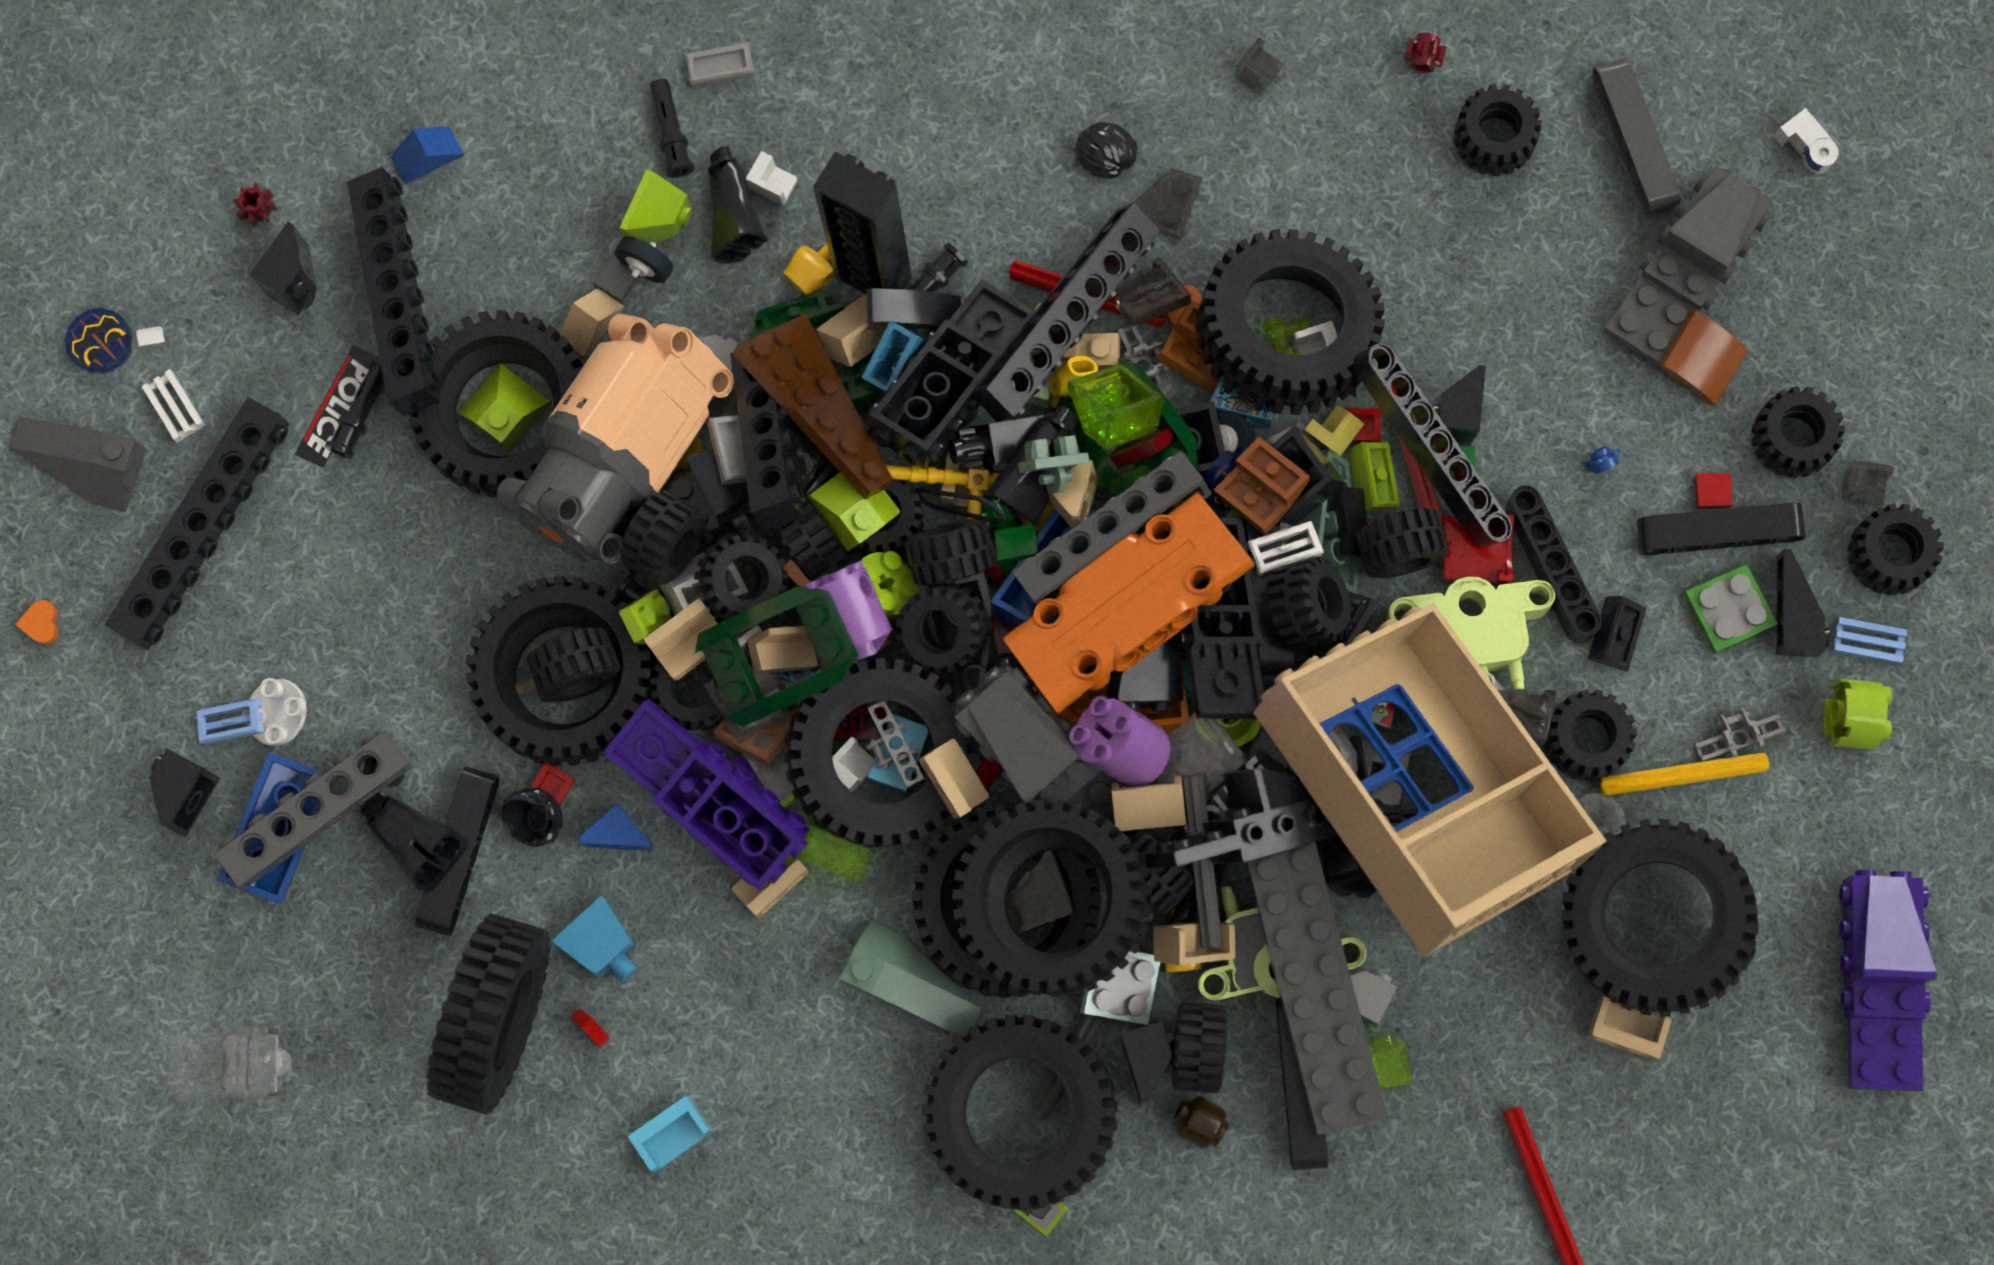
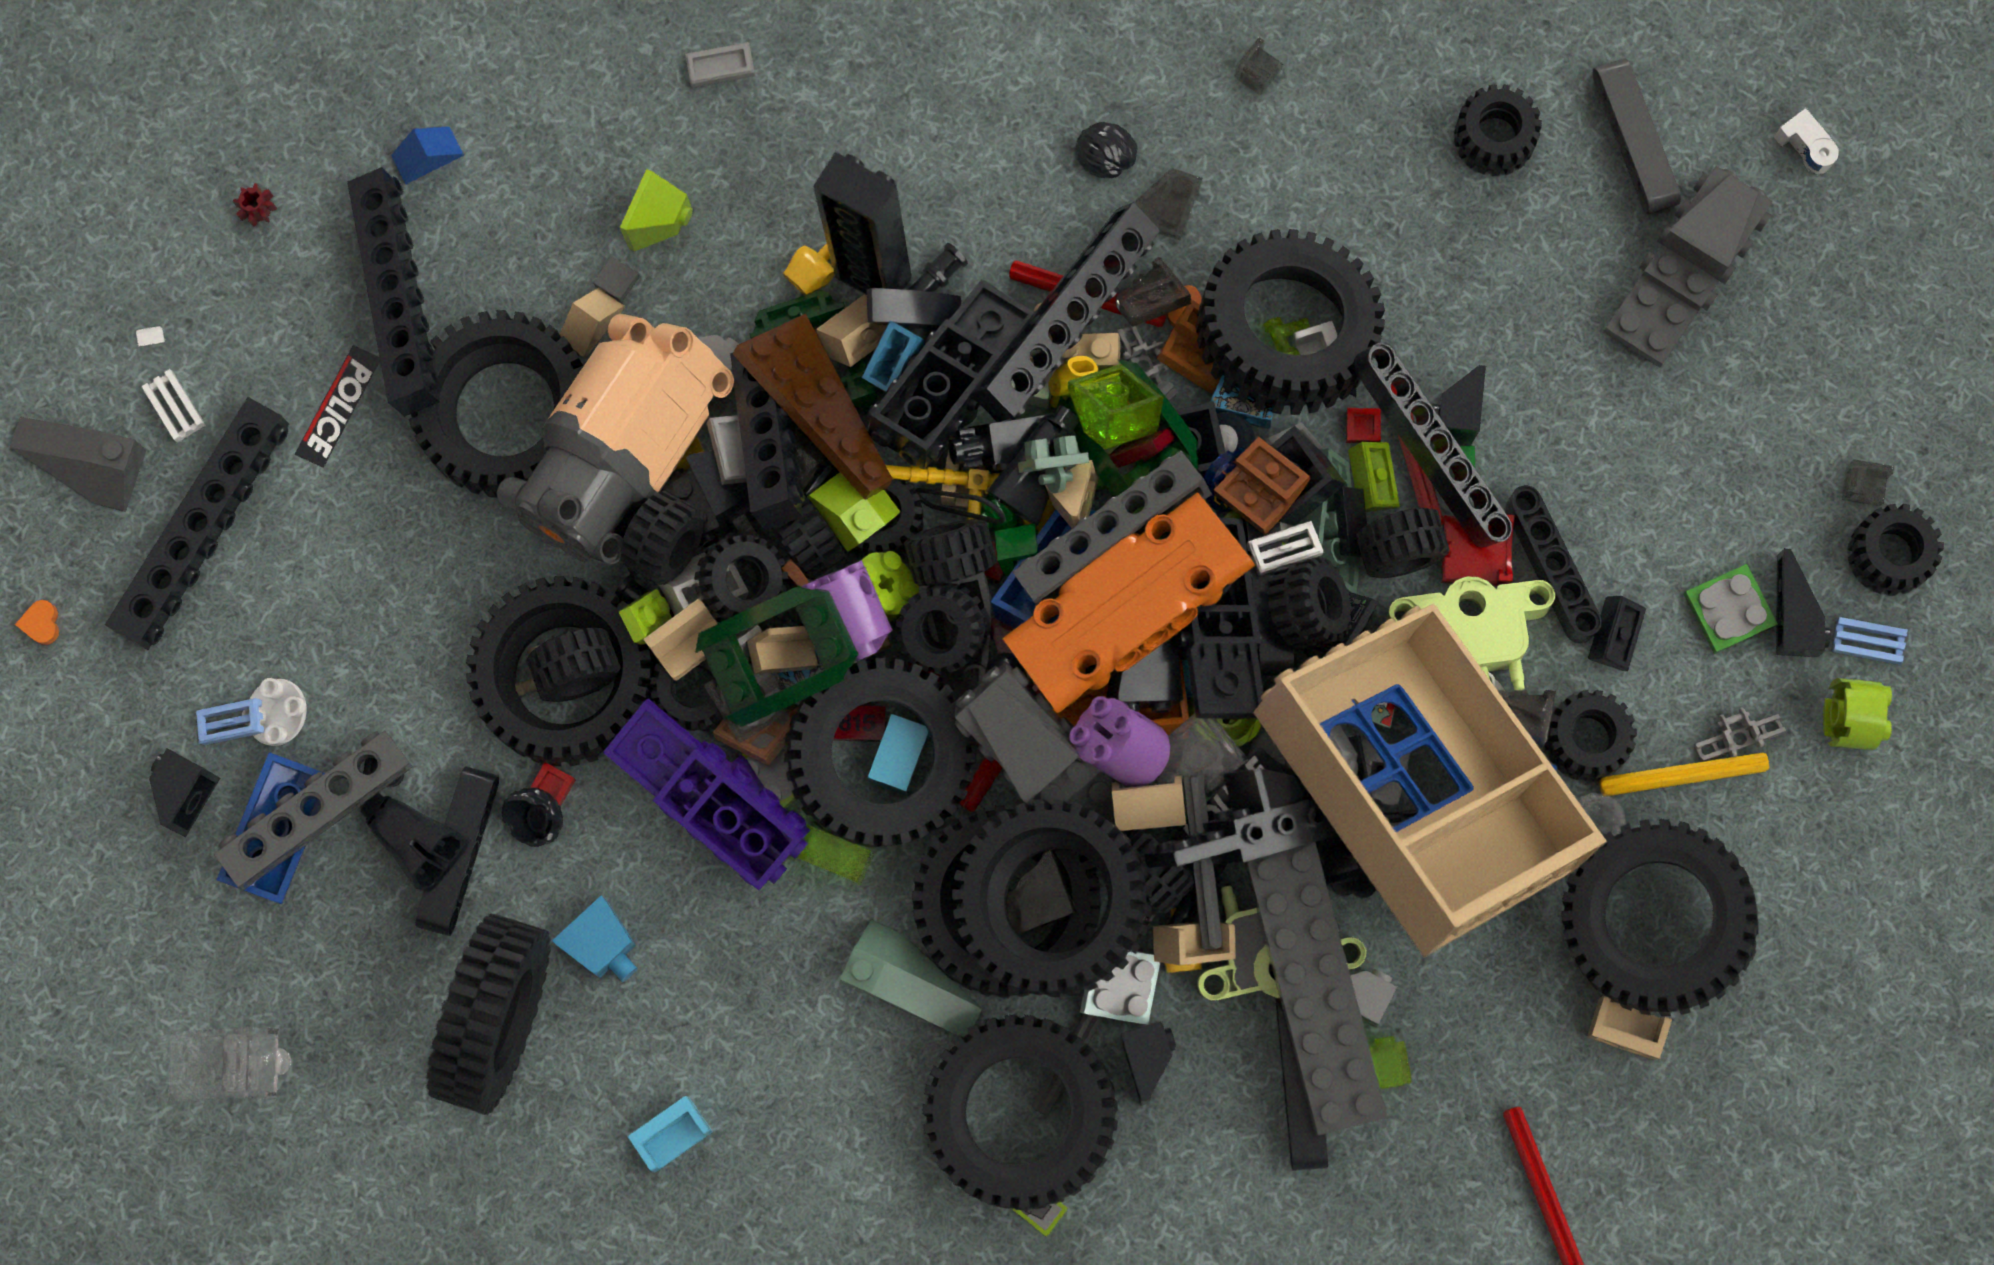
(99, 340): clear blue tile -> none
(287, 271): black slope -> none
(352, 423): black pin -> none
(504, 407): lime slope -> none
(589, 1027): red tile -> none
(616, 831): blue slope -> none
(644, 259): black wheel -> none
(672, 142): black pin -> none
(735, 221): black piece -> none
(764, 899): tan panel -> none
(770, 180): white panel -> none
(852, 764): white panel -> none
(885, 738): light grey piece -> none
(954, 778): tan panel -> none
(1199, 1047): black tyre -> none
(1201, 1122): dark brown head -> none
(1337, 429): light yellow panel -> none
(1425, 52): dark red gear -> none
(1603, 459): blue plate -> none
(1703, 357): dark orange slope -> none
(1713, 491): red tile -> none
(1721, 528): black beam -> none
(1812, 410): black tyre -> none
(1885, 978): dark purple wedge -> none

